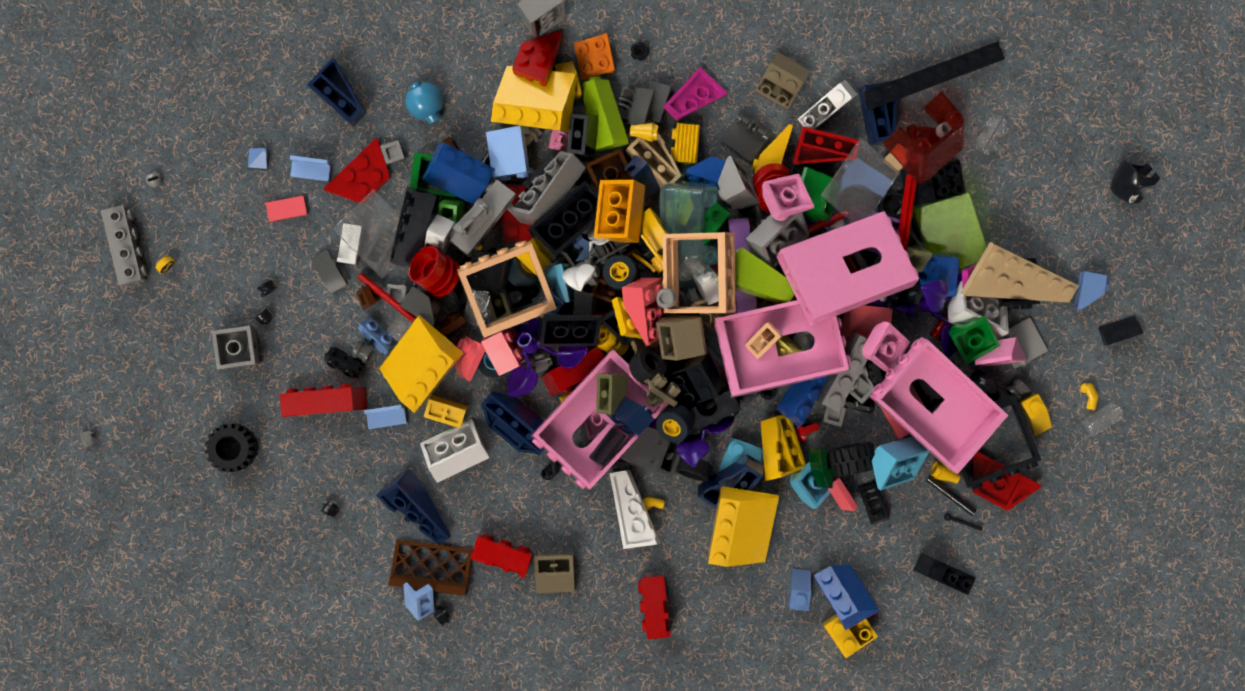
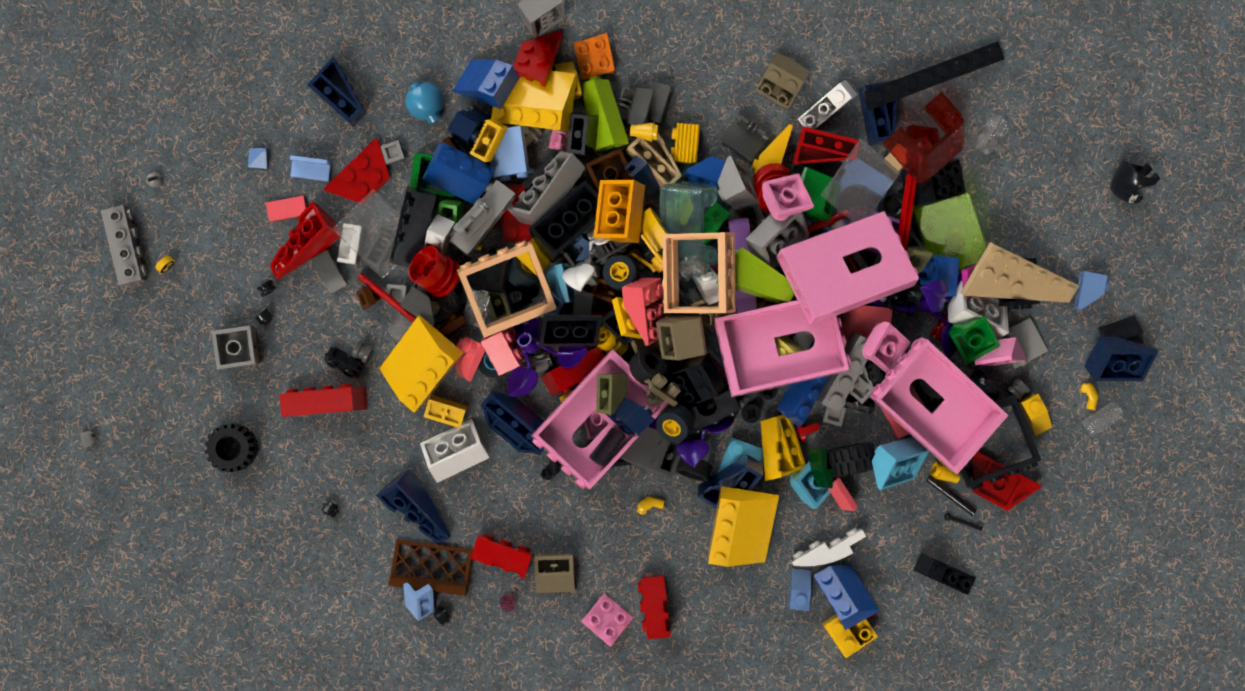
(308, 239): none -> red wedge
(371, 330): medium blue hinge -> none
(386, 416): light blue panel -> none
(467, 125): none -> dark blue wedge
(487, 82): none -> blue slope
(488, 140): none -> yellow brick
(507, 603): none -> clear pink hinge
(607, 619): none -> bright pink hinge
(632, 514): white wing -> none
(639, 46): black plate -> none
(666, 298): light grey tile -> none
(694, 94): dark pink wing -> none
(748, 411): none -> black wheel
(763, 340): light nougat slope -> none
(821, 554): none -> white slope
(885, 516): black slope -> none
(946, 128): light grey hinge -> none
(1119, 360): none -> dark blue slope

